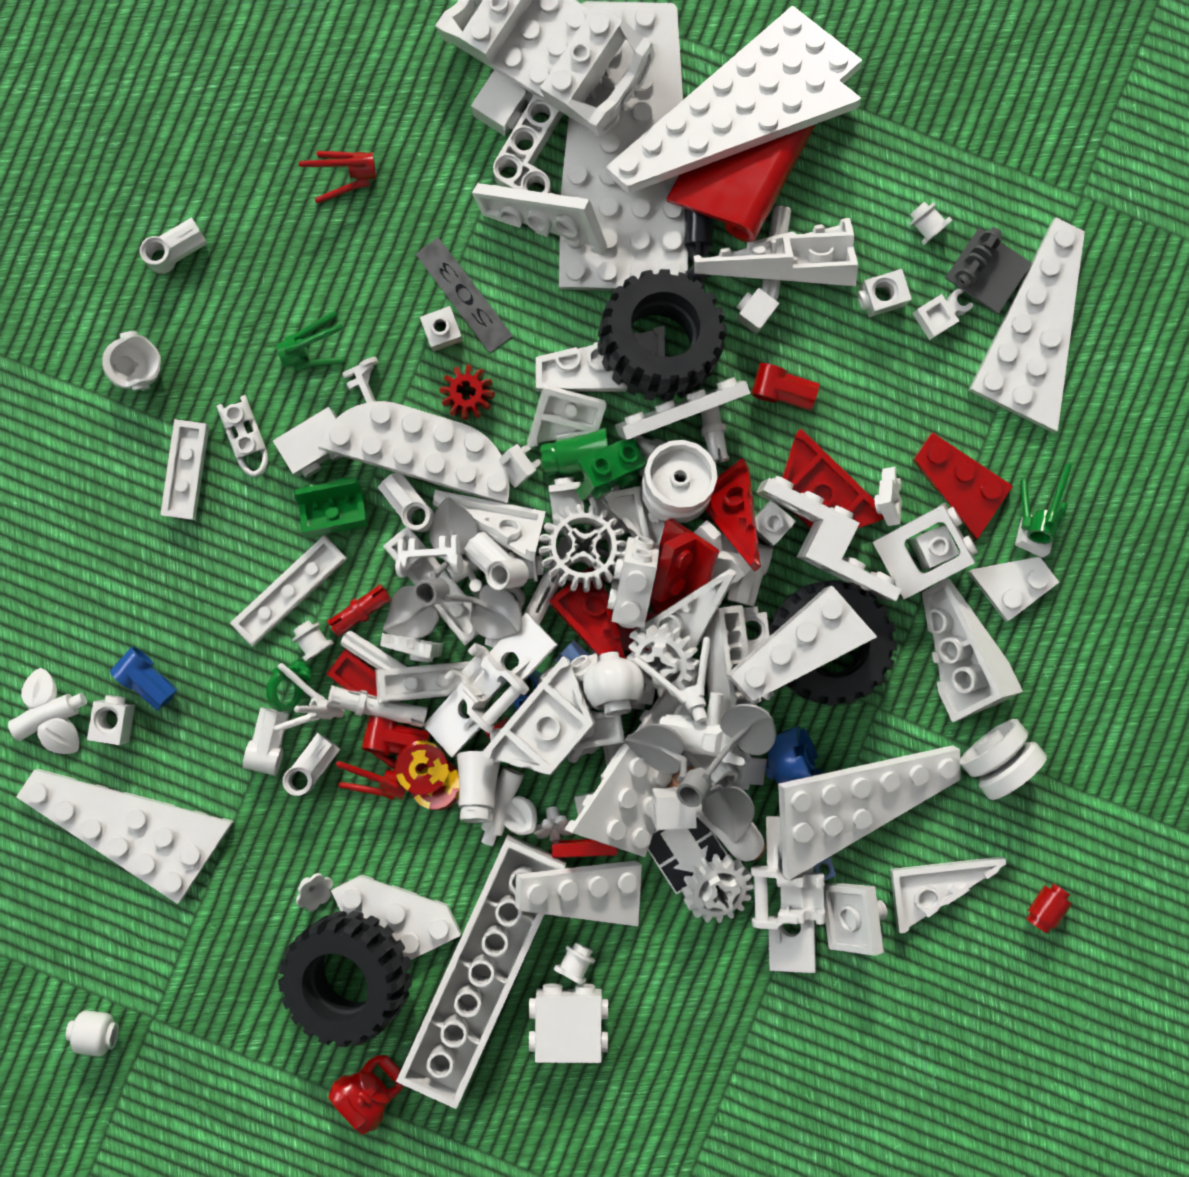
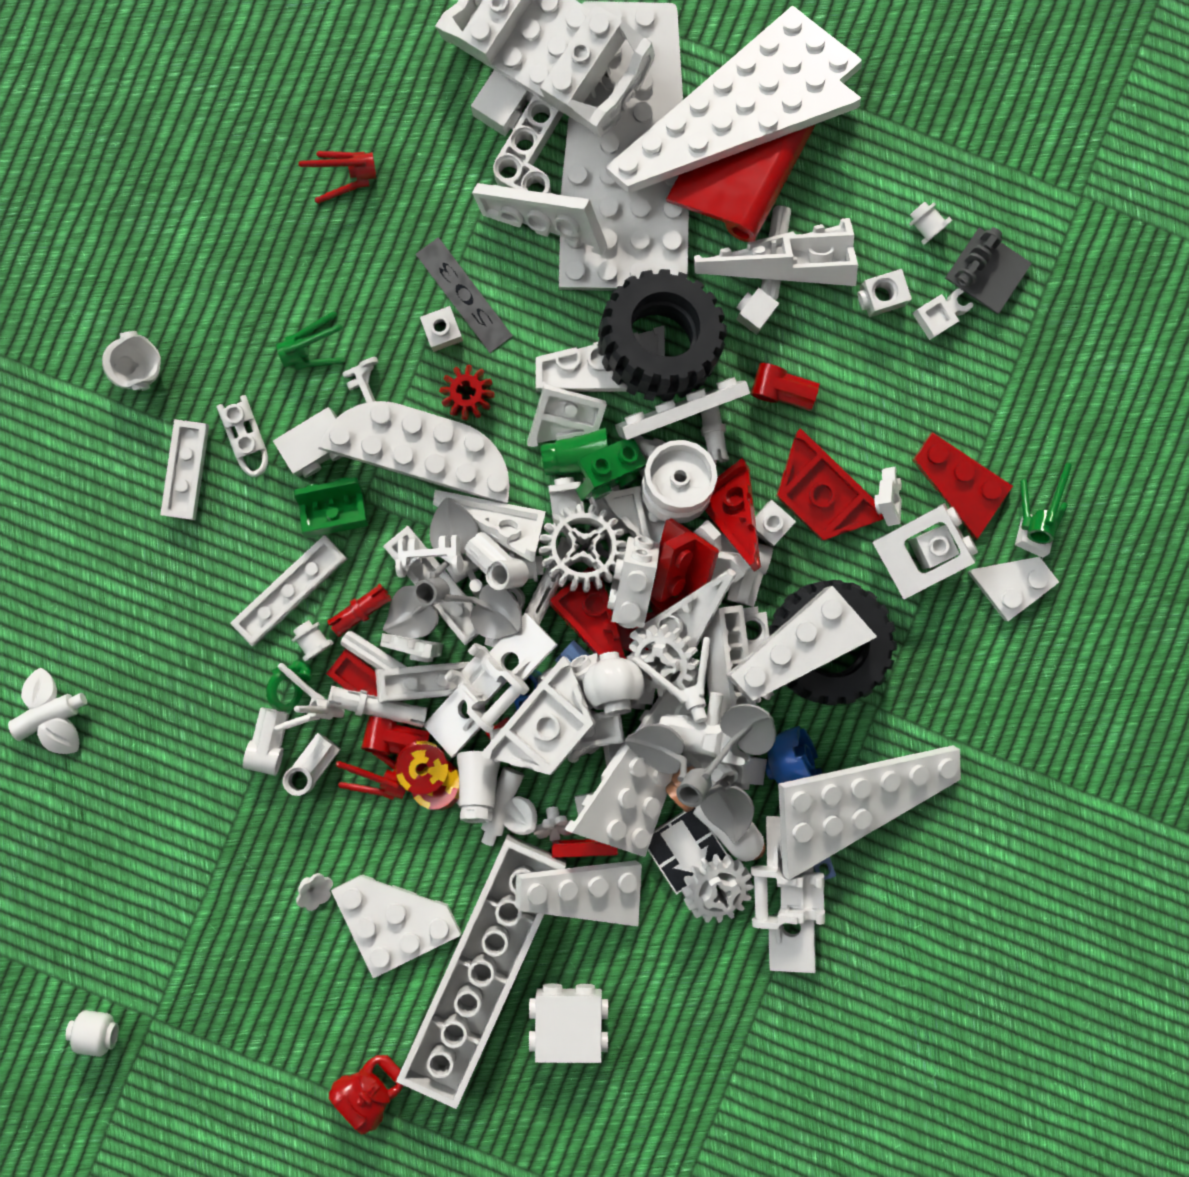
(99, 728): white brick -> none
(137, 673): blue piece -> none
(140, 834): white wing -> none
(177, 245): white piece -> none
(318, 1005): black tyre -> none
(405, 501): white piece -> none
(518, 465): white tile -> none
(575, 963): white brick -> none
(670, 812): white brick -> none
(698, 240): black wheel -> none
(828, 538): white bracket -> none
(853, 918): white tile -> none
(925, 888): white wing -> none
(968, 660): white wedge -> none
(1003, 759): white wheel -> none
(1031, 348): white wing -> none
(1049, 908): red brick -> none

